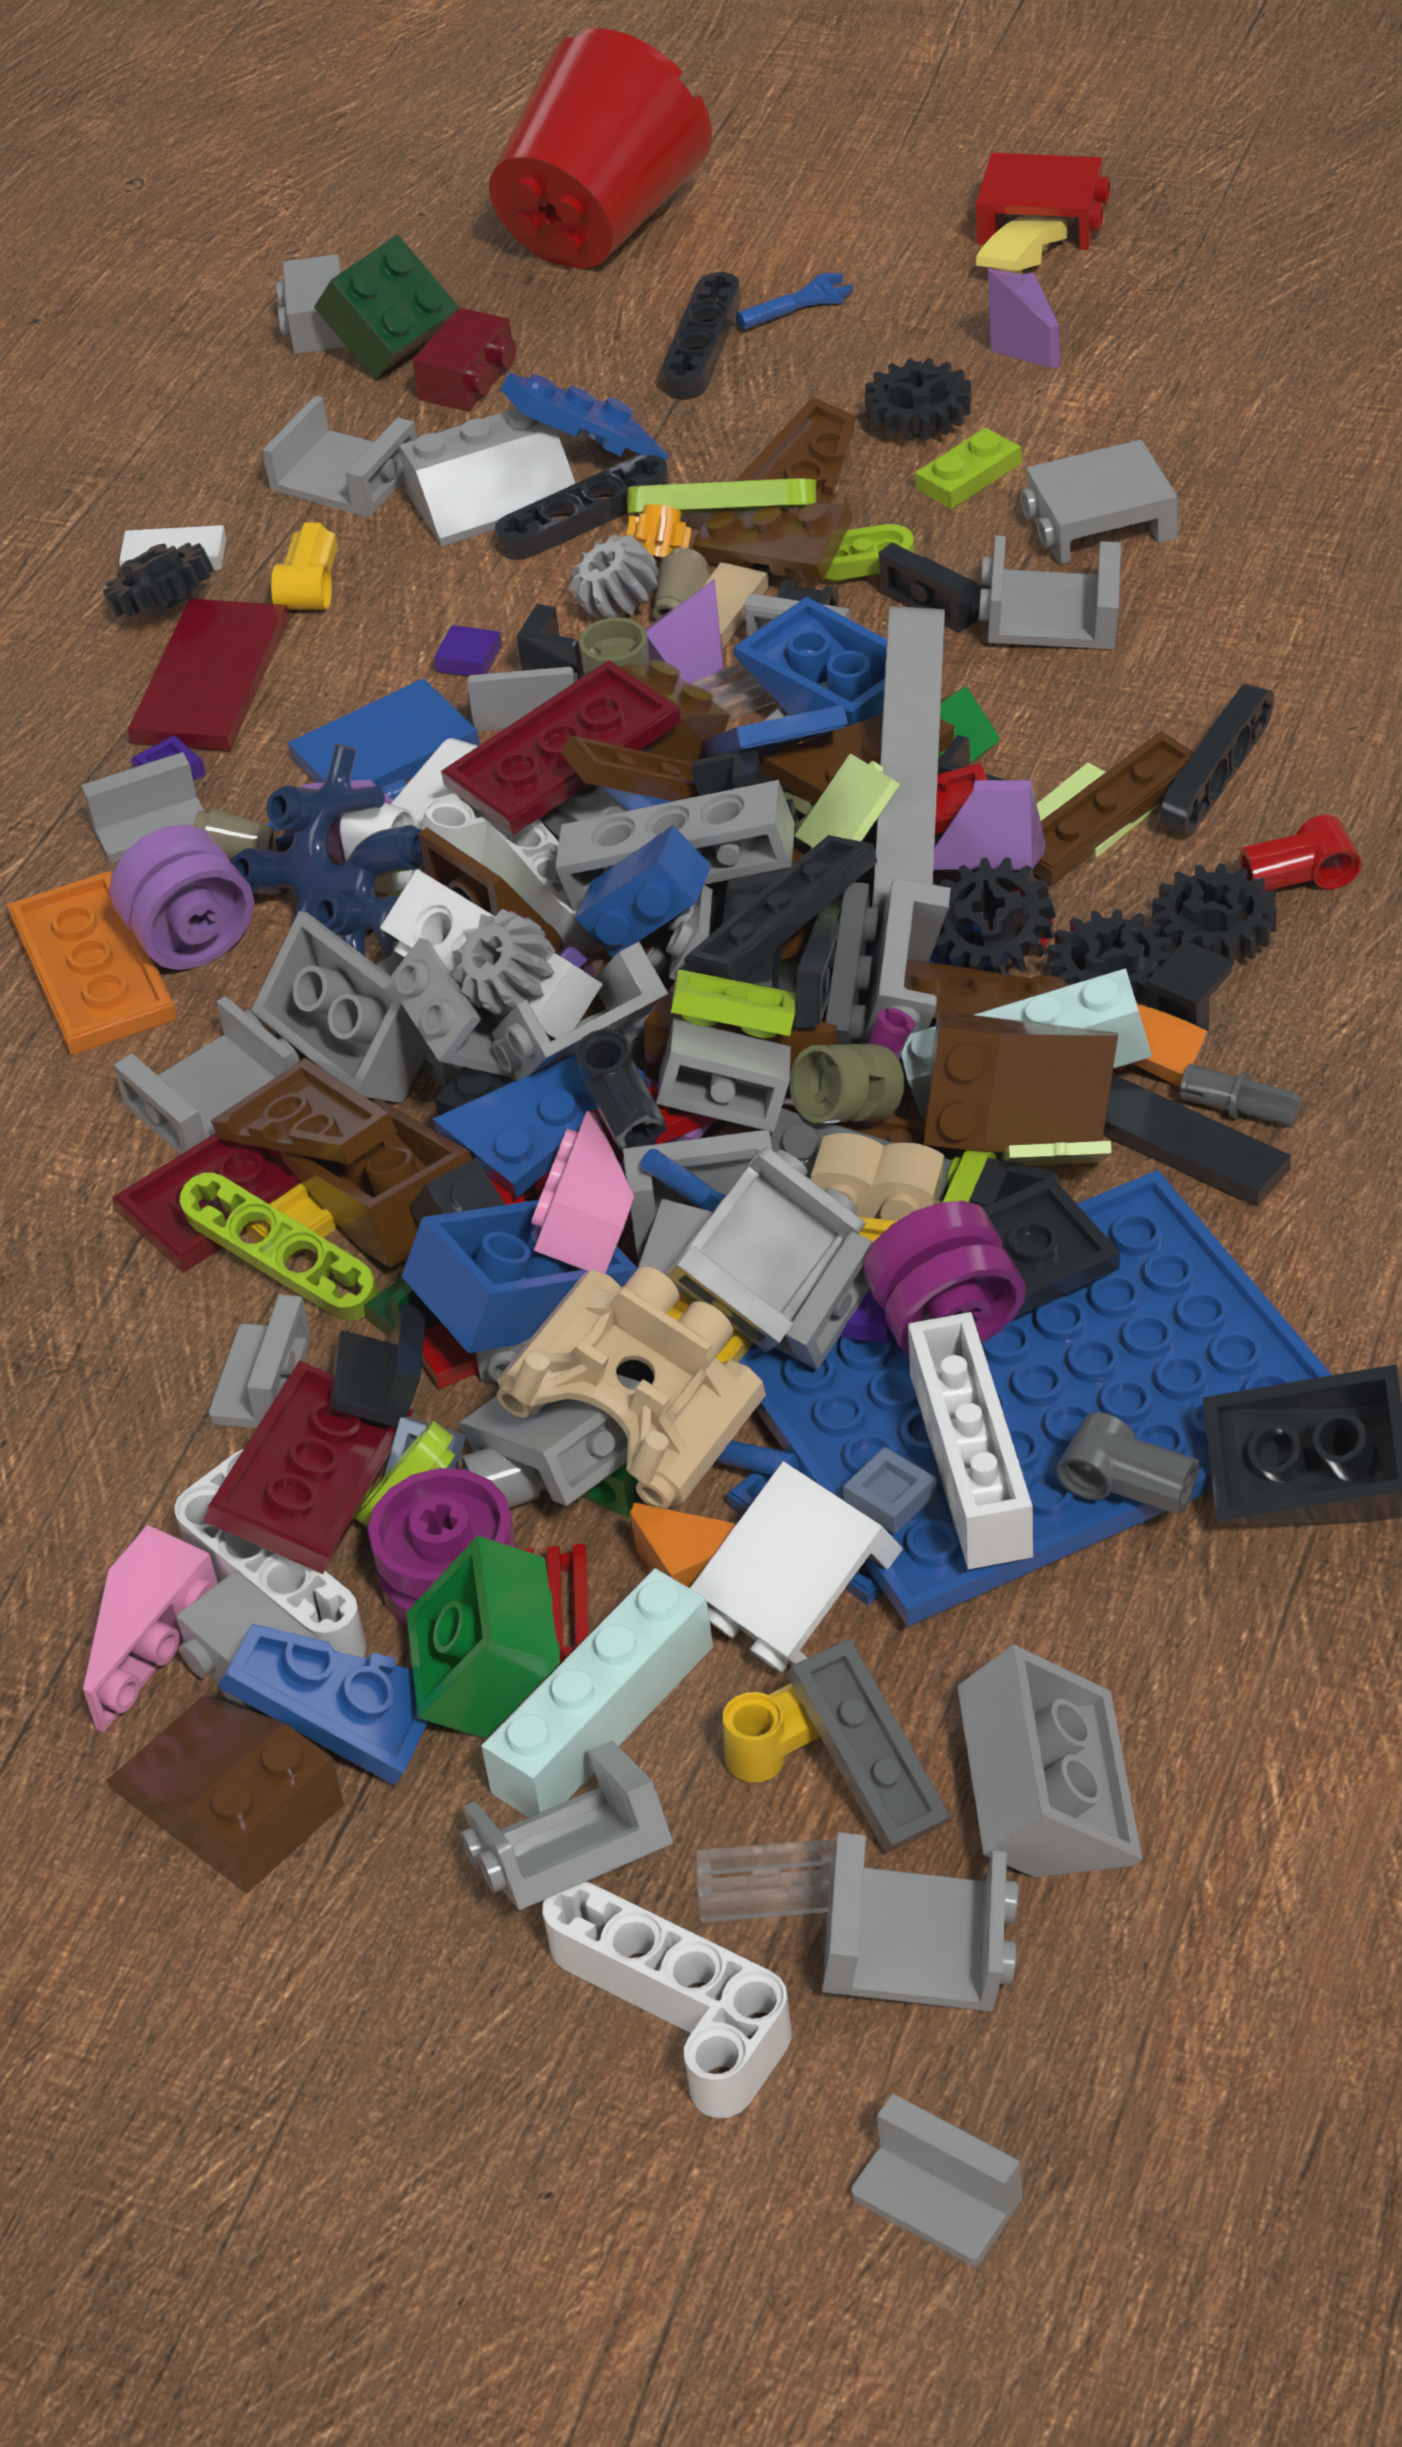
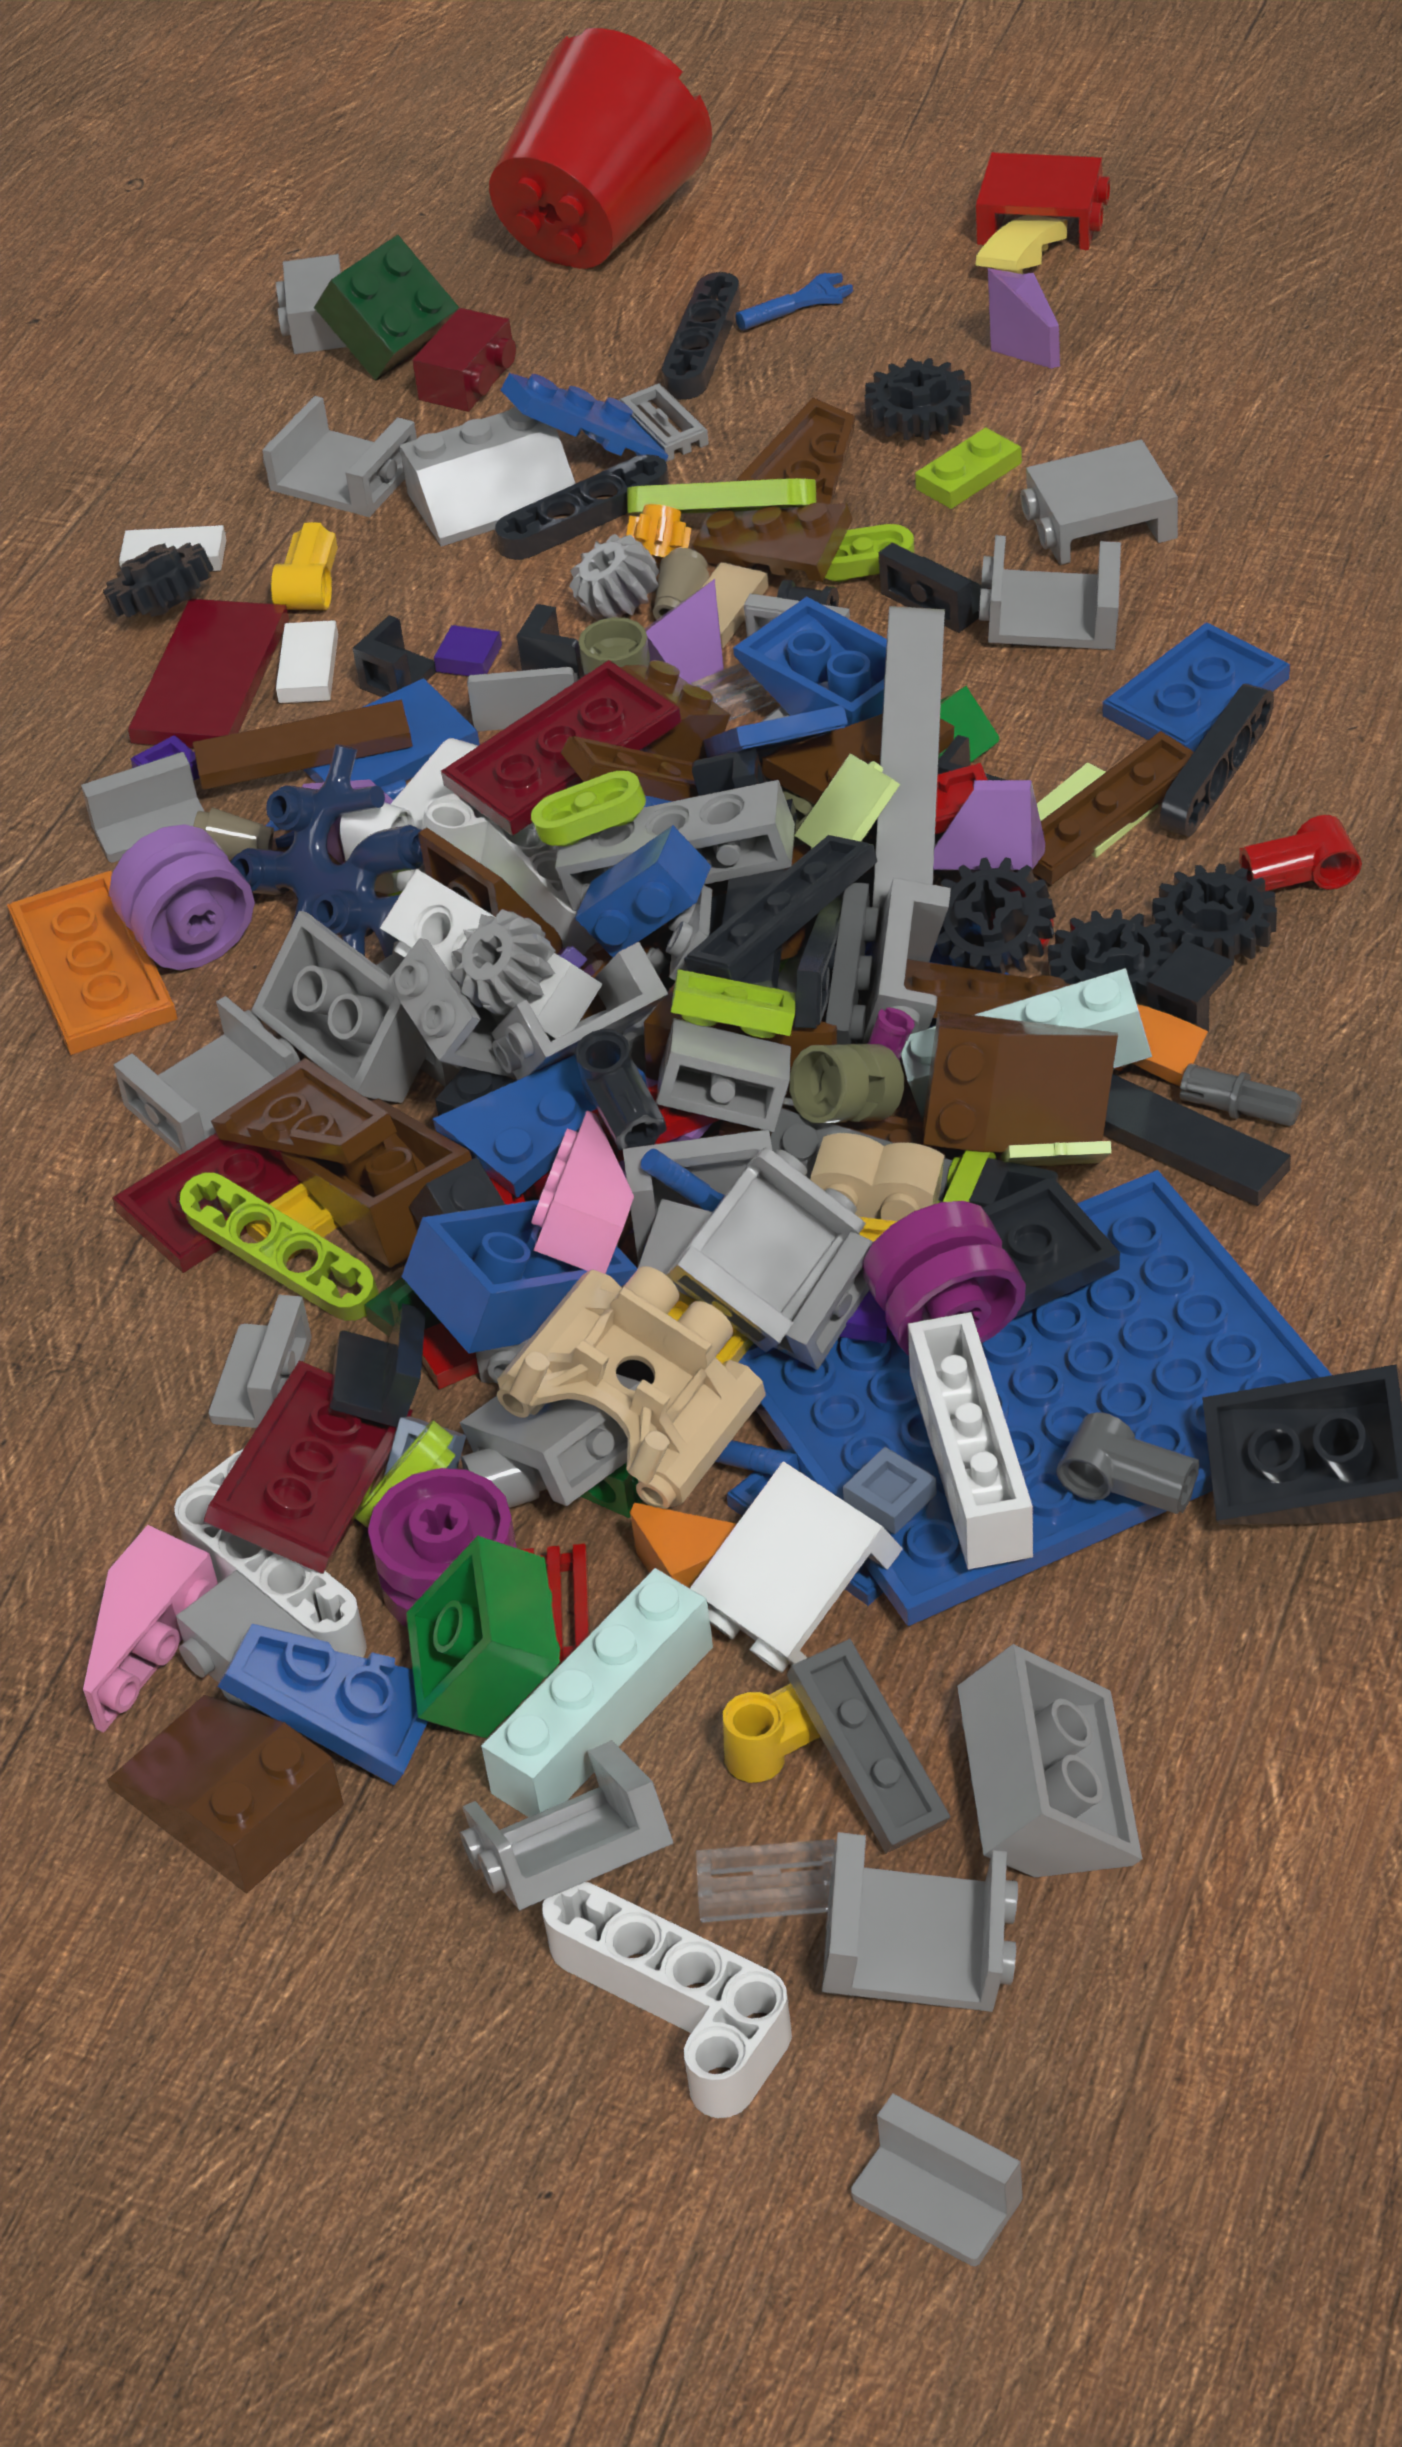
(301, 744): none -> reddish brown tile
(307, 661): none -> white tile
(384, 662): none -> black panel
(588, 808): none -> lime plate
(656, 421): none -> light grey tile
(1192, 686): none -> blue tile

